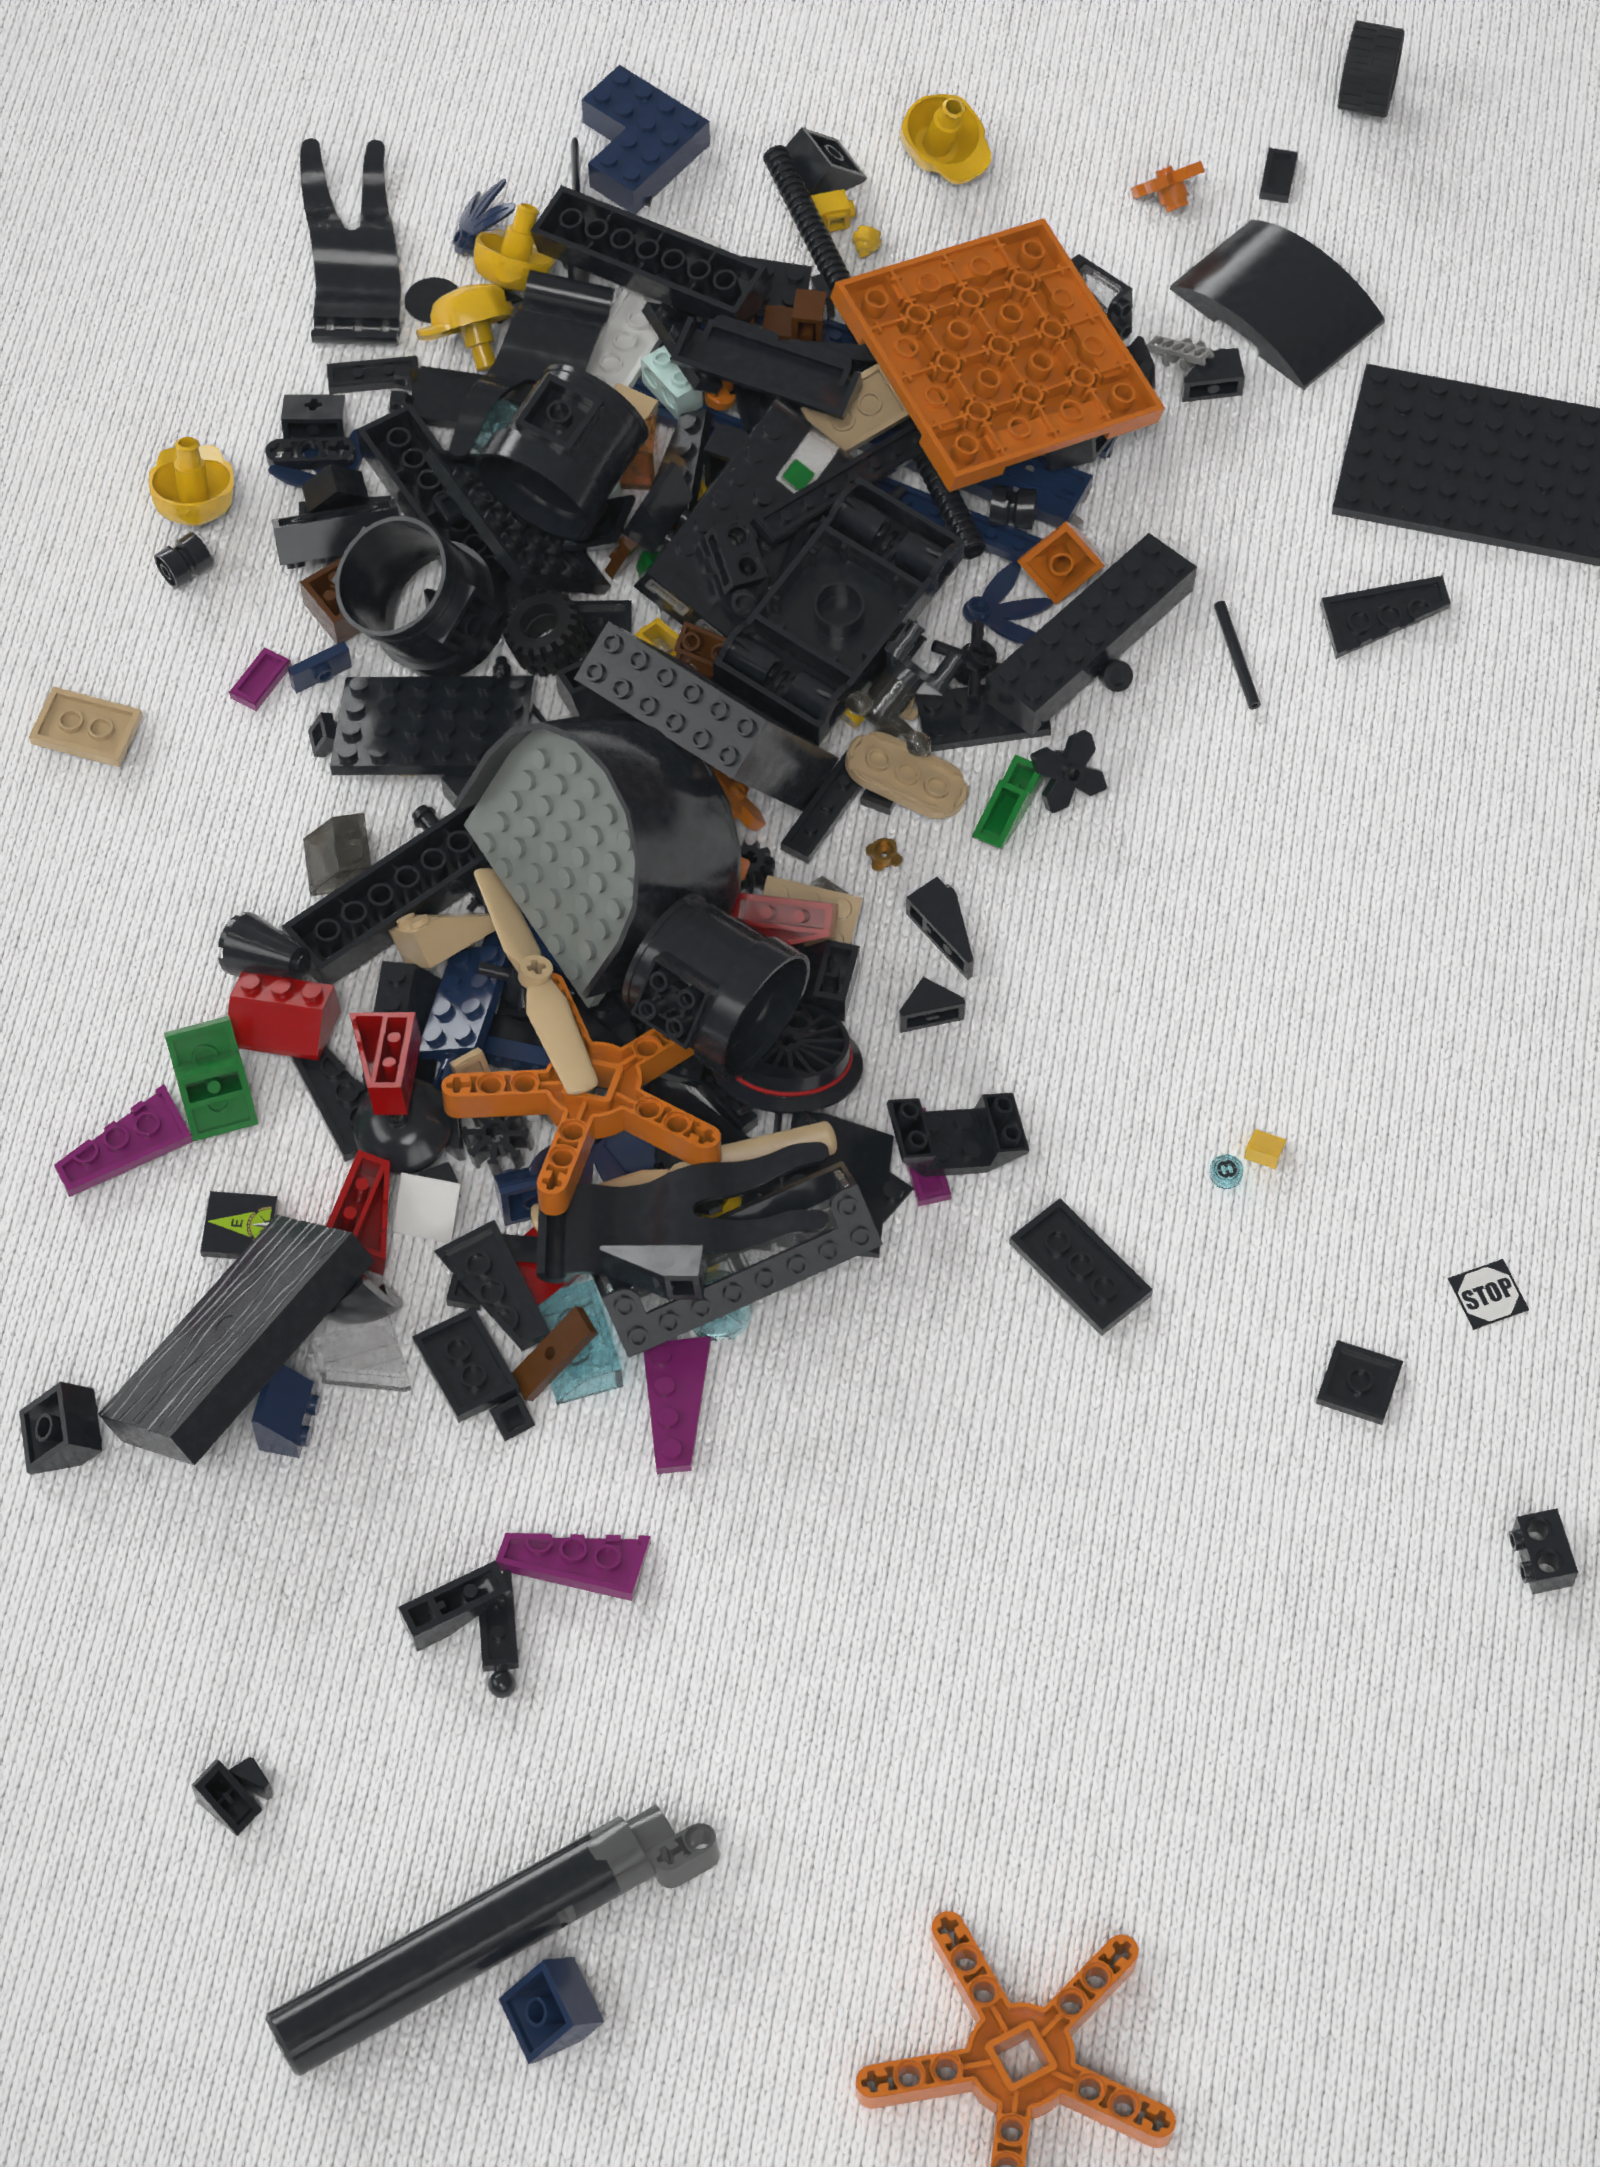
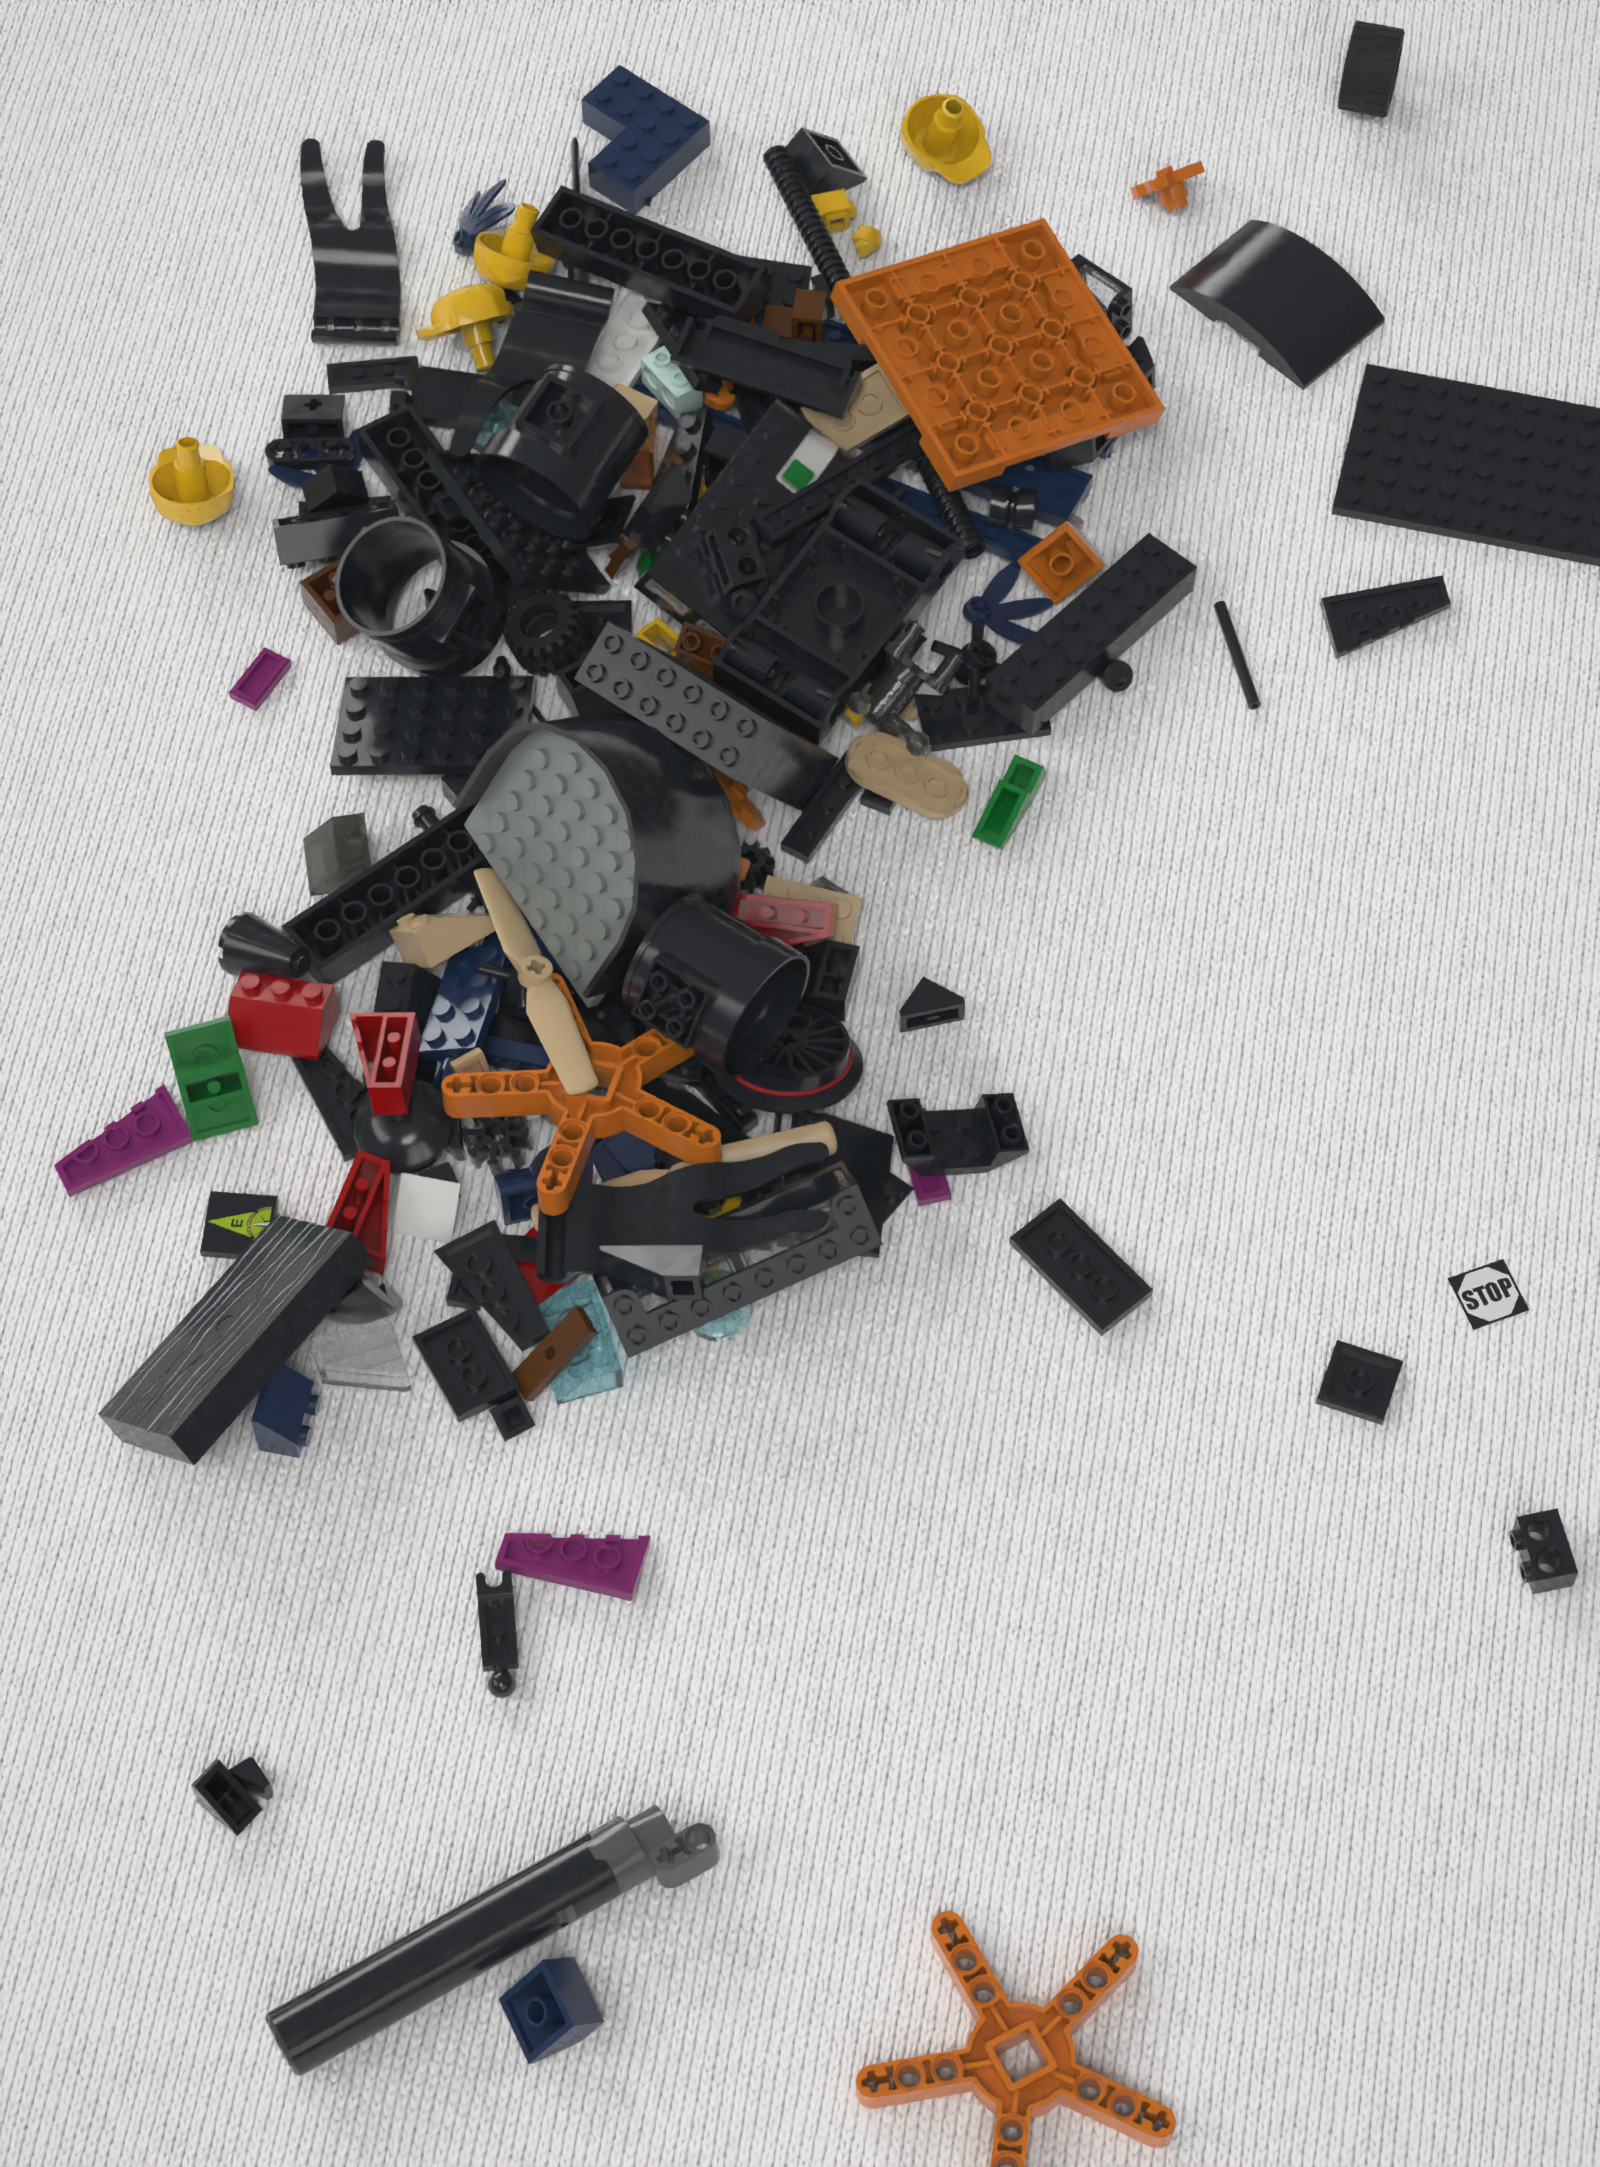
(60, 1428): black slope -> none
(86, 726): tan plate -> none
(186, 558): black wheel -> none
(319, 667): dark blue plate -> none
(322, 734): black tile -> none
(424, 294): black sticker -> none
(452, 1605): black slope -> none
(675, 1393): magenta wing -> none
(883, 846): pearl gold plate -> none
(939, 917): black slope -> none
(1068, 771): black plant -> none
(1183, 350): light grey piece -> none
(1218, 378): black slope -> none
(1226, 1171): clear light blue tile -> none
(1265, 1149): yellow slope -> none
(1278, 175): black tile -> none

